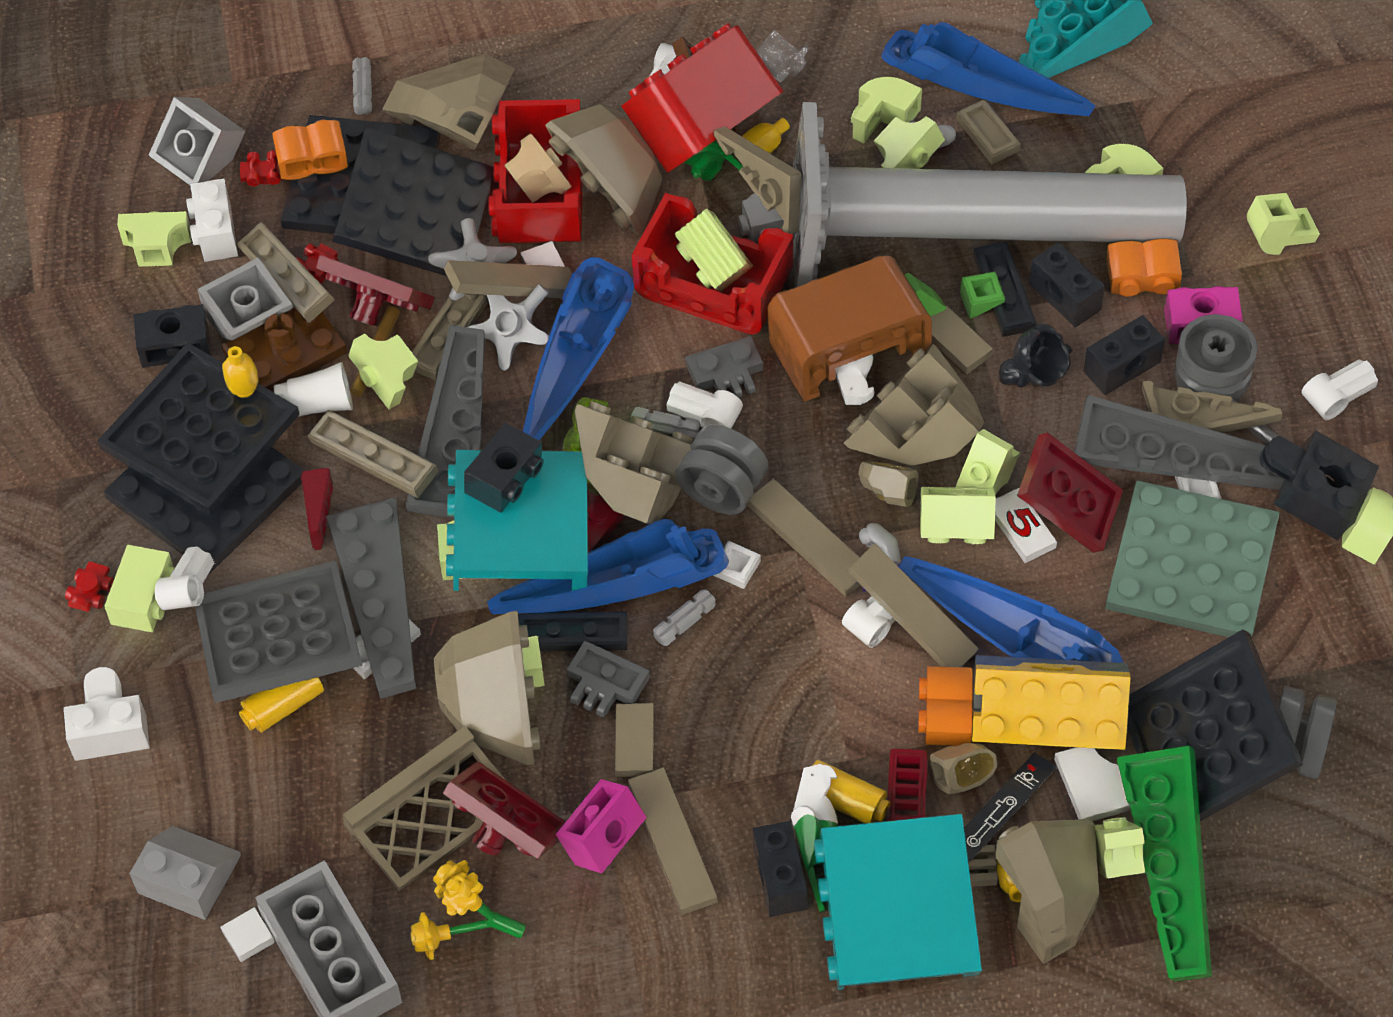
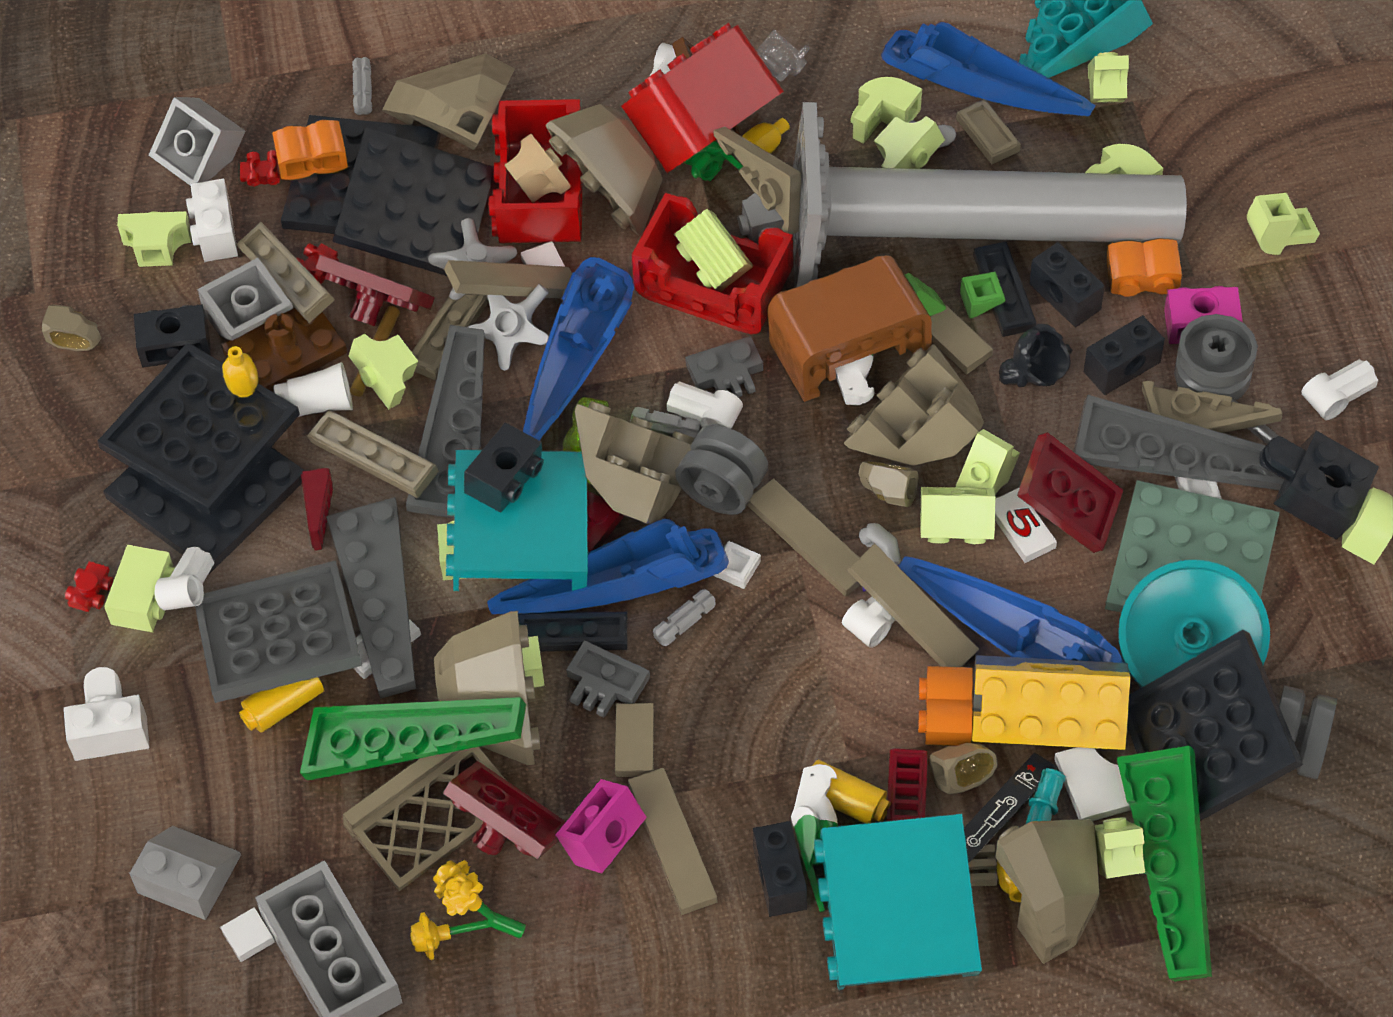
(69, 329): none -> dark tan rock
(385, 734): none -> green wing
(1046, 796): none -> teal axle
(1108, 77): none -> yellowish green brick
(1185, 612): none -> teal dish

